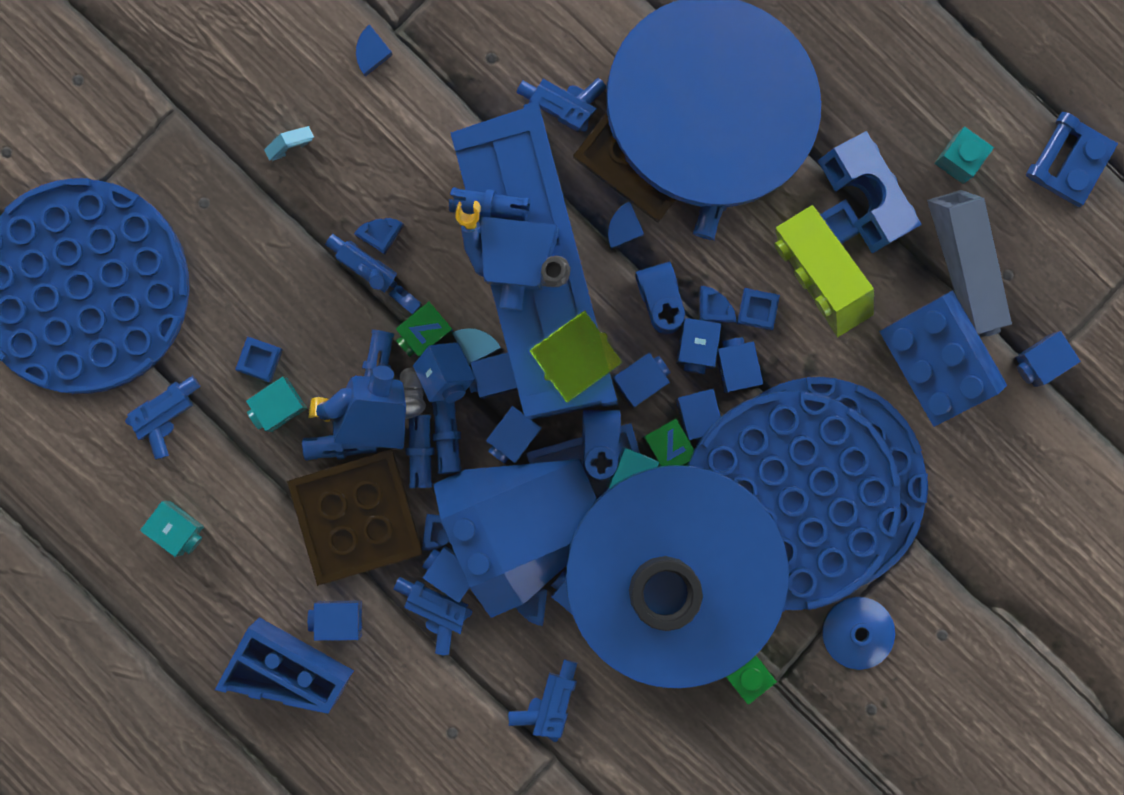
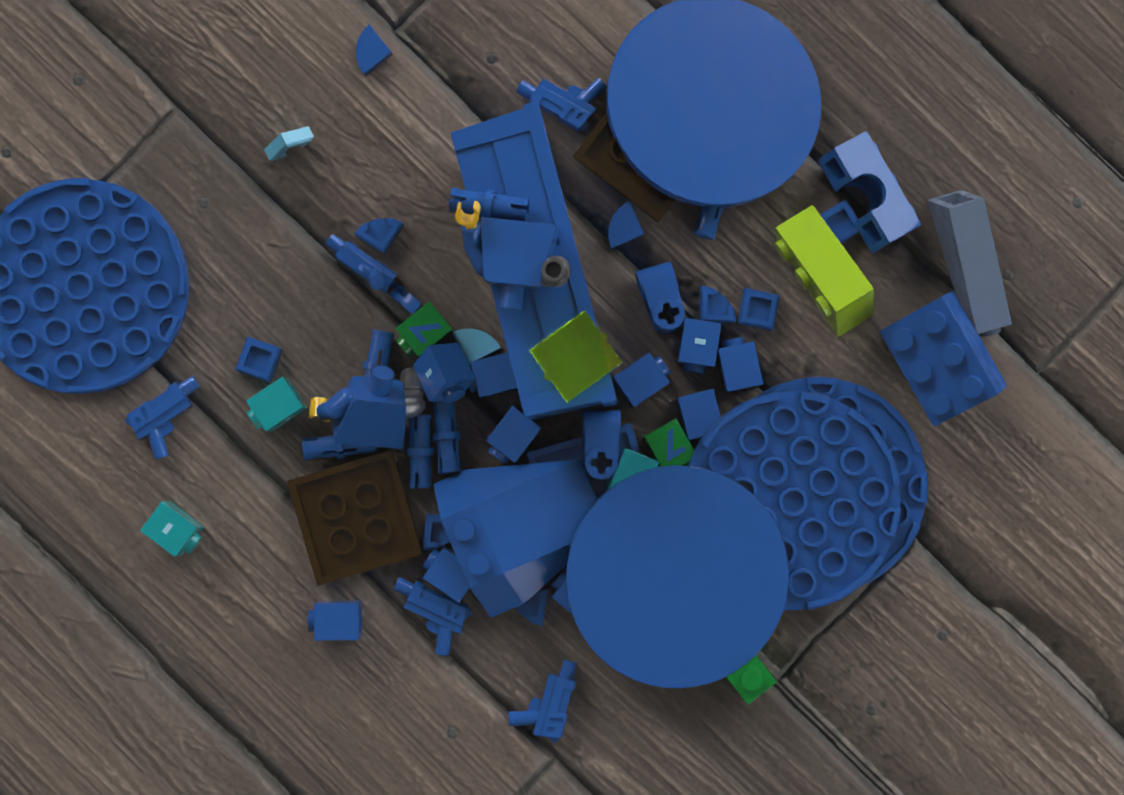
(284, 670): blue wedge -> none
(679, 618): black tyre -> none
(840, 630): blue dish -> none
(964, 155): teal brick -> none
(1046, 359): blue brick -> none
(1081, 165): blue plate -> none

